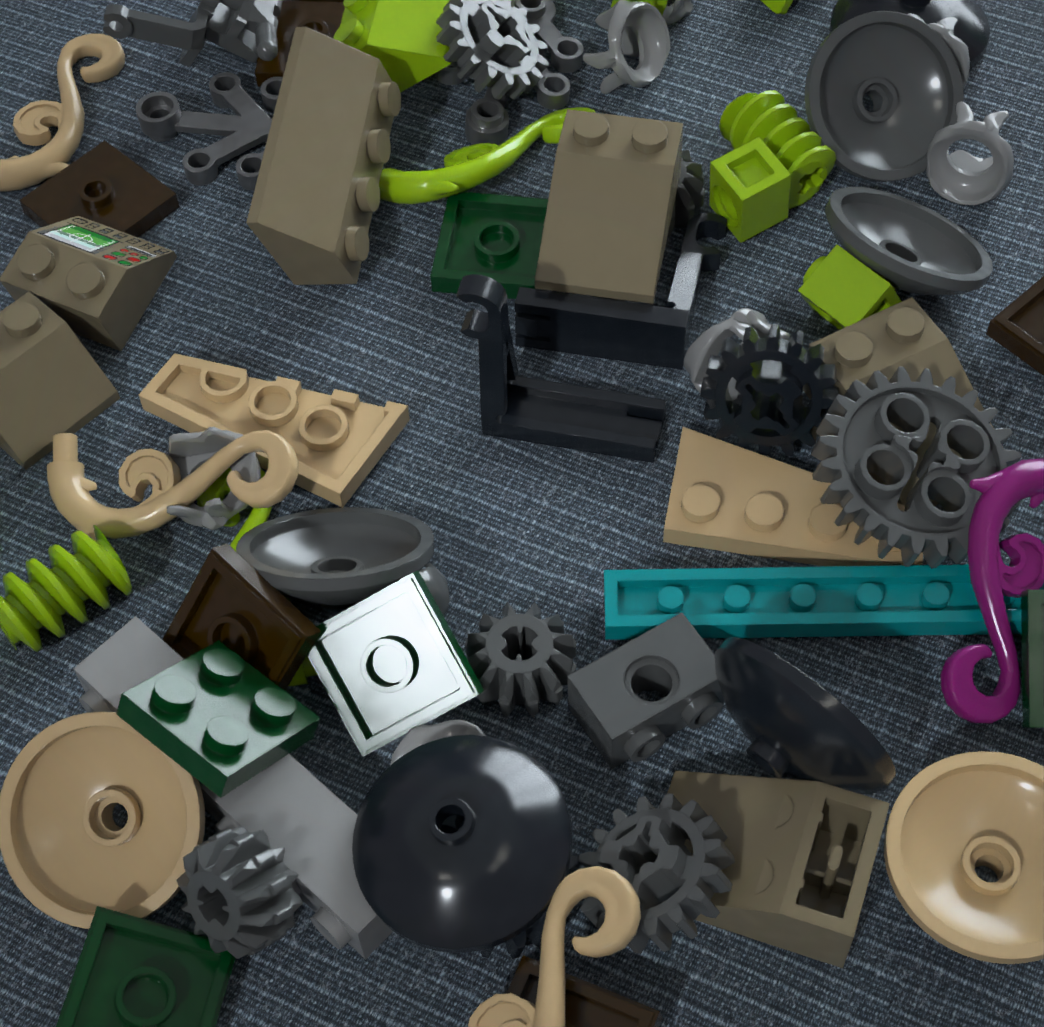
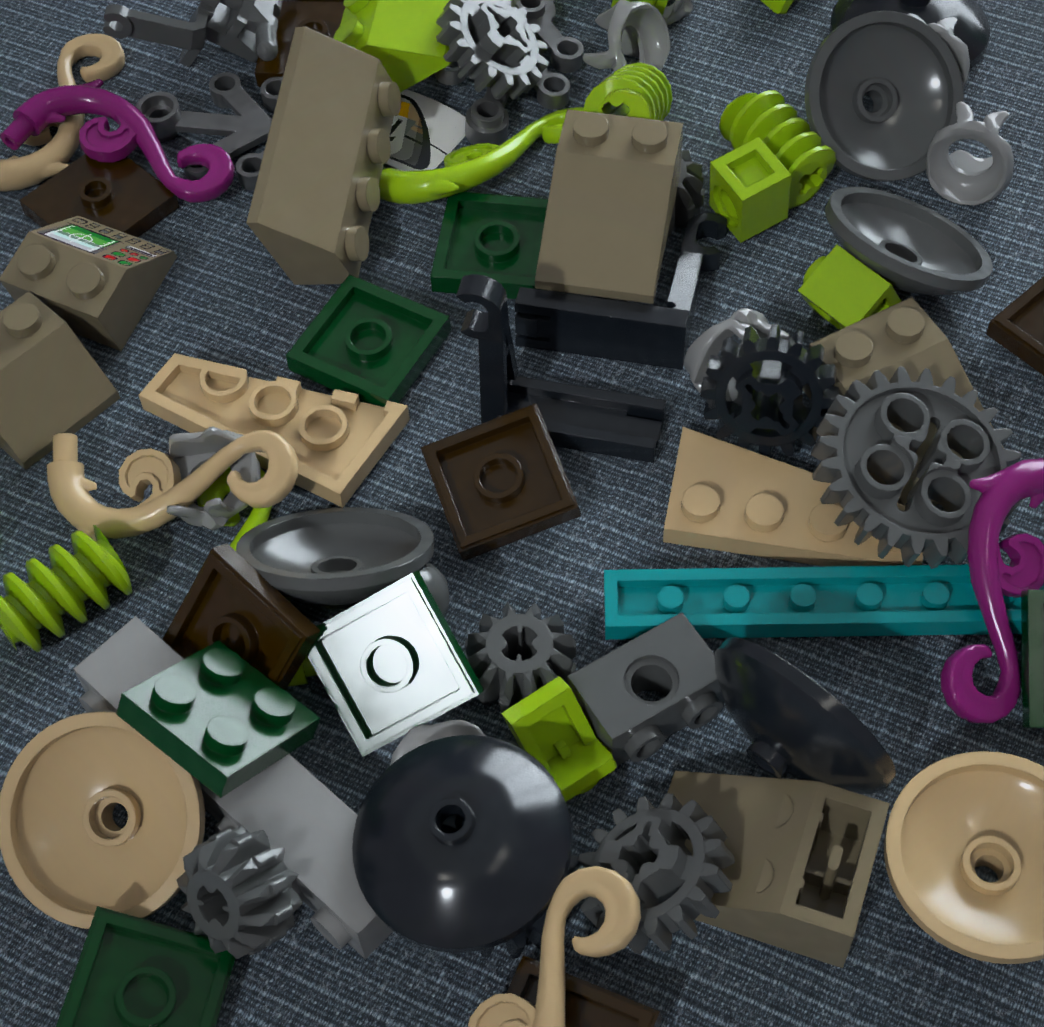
(135, 130): none -> magenta plant
(369, 342): none -> dark green plate
(423, 133): none -> sticker
(500, 482): none -> dark brown plate
(560, 737): none -> lime bracket
(637, 86): none -> lime piece

